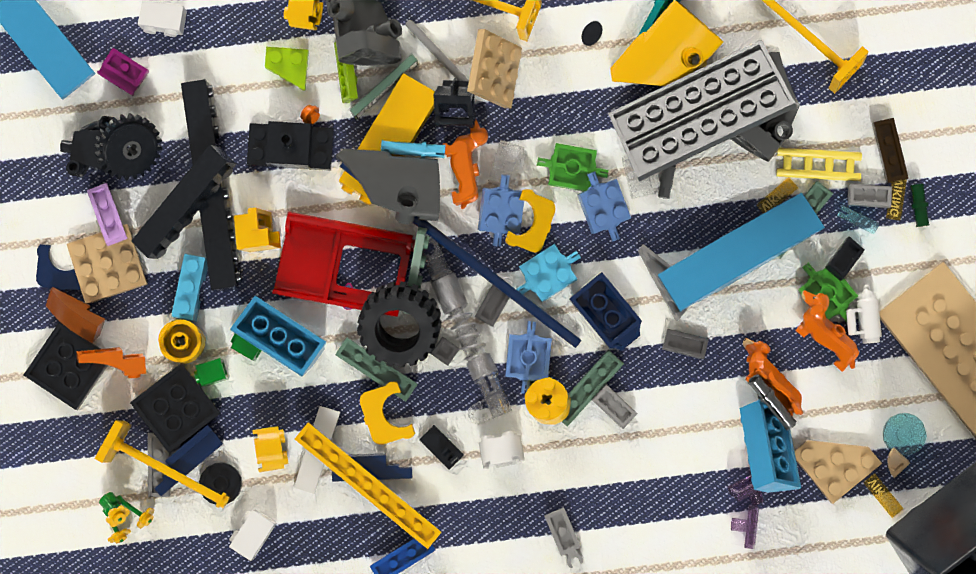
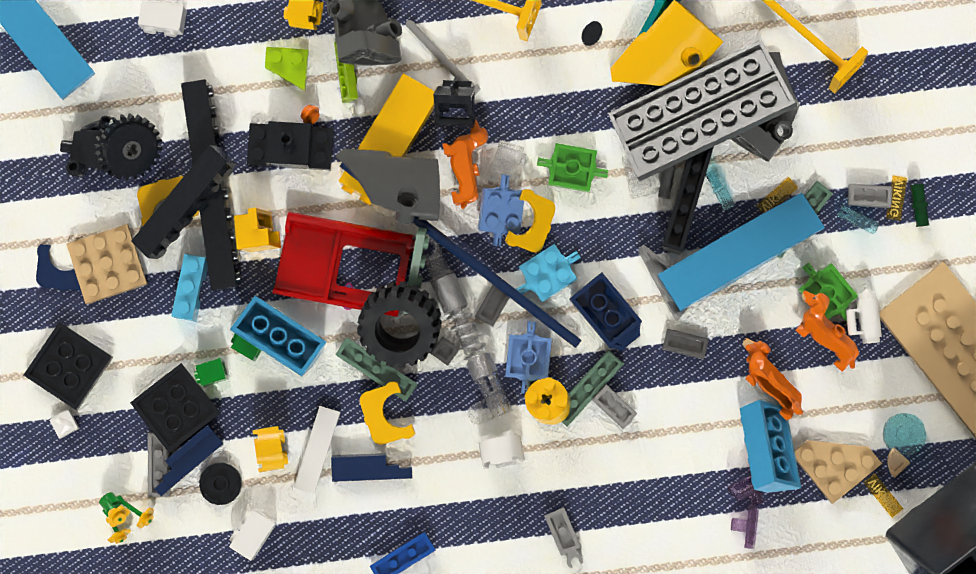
(64, 424): none -> white tile
(75, 315): dark orange slope -> none
(107, 214): lavender plate -> none
(115, 442): yellow tile -> none
(123, 71): magenta plate -> none
(131, 365): orange slope -> none
(152, 194): none -> yellow piece
(171, 347): yellow brick -> none
(368, 485): yellow plate -> none
(383, 87): sand green tile -> none
(413, 149): medium azure pin -> none
(441, 447): black plate -> none
(494, 68): tan plate -> none
(604, 206): medium blue plate -> none
(685, 202): none -> black brick
(720, 189): none -> clear light blue axle
(767, 395): dark grey pin -> none
(829, 157): light yellow bar -> none
(844, 258): black tile -> none
(890, 150): dark brown plate -> none

